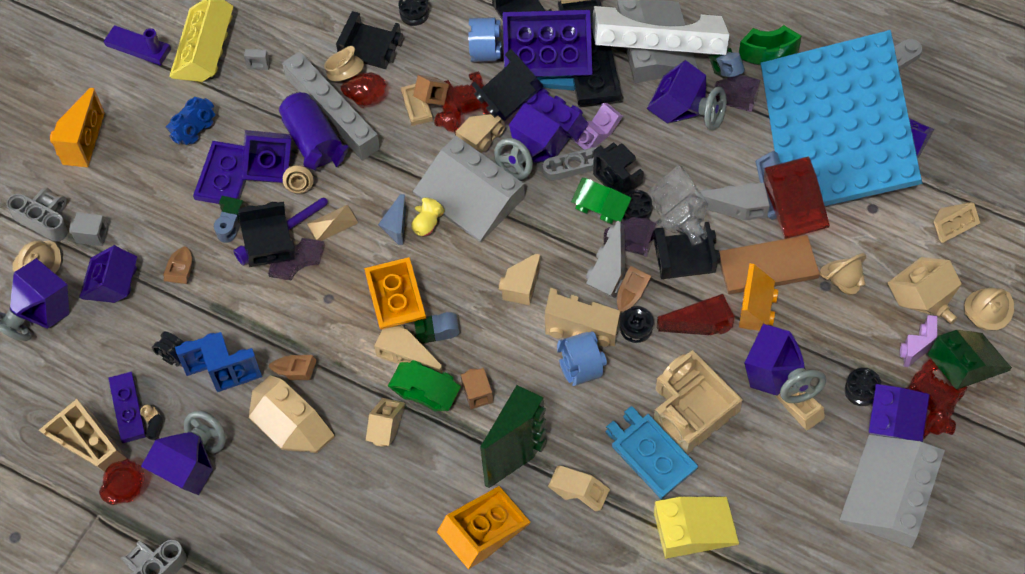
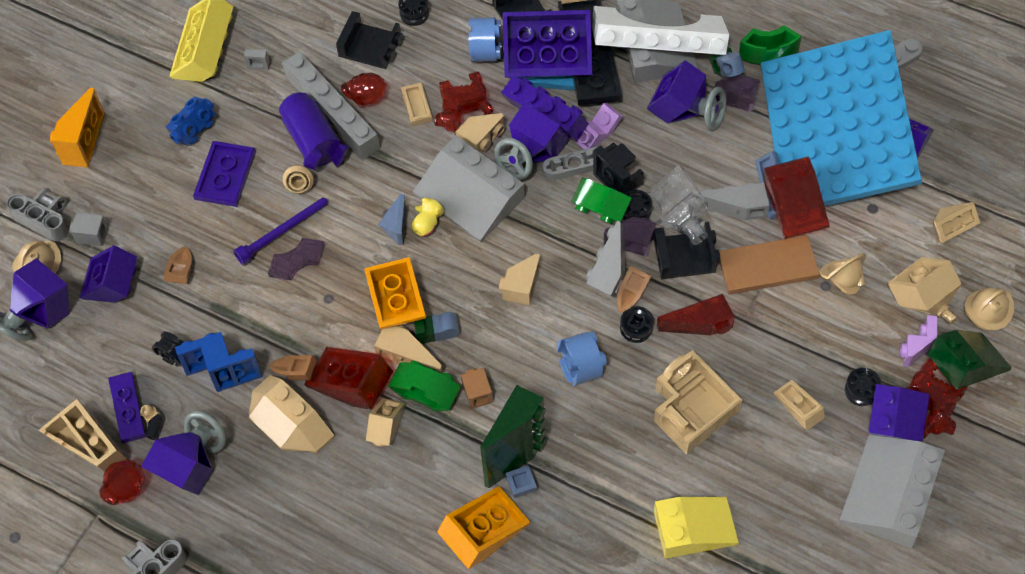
(141, 46): dark purple piece -> none
(228, 224): sand blue leg -> none
(265, 156): dark purple slope -> none
(266, 234): black panel -> none
(332, 223): tan slope -> none
(343, 65): tan piece -> none
(350, 376): none -> clear red slope
(430, 90): medium nougat brick -> none
(508, 88): black panel -> none
(521, 481): none -> sand blue plate
(570, 317): tan wedge -> none
(575, 484): tan slope -> none
(651, 452): dark azure tile -> none
(757, 300): light orange slope -> none
(778, 364): dark purple piece -> none

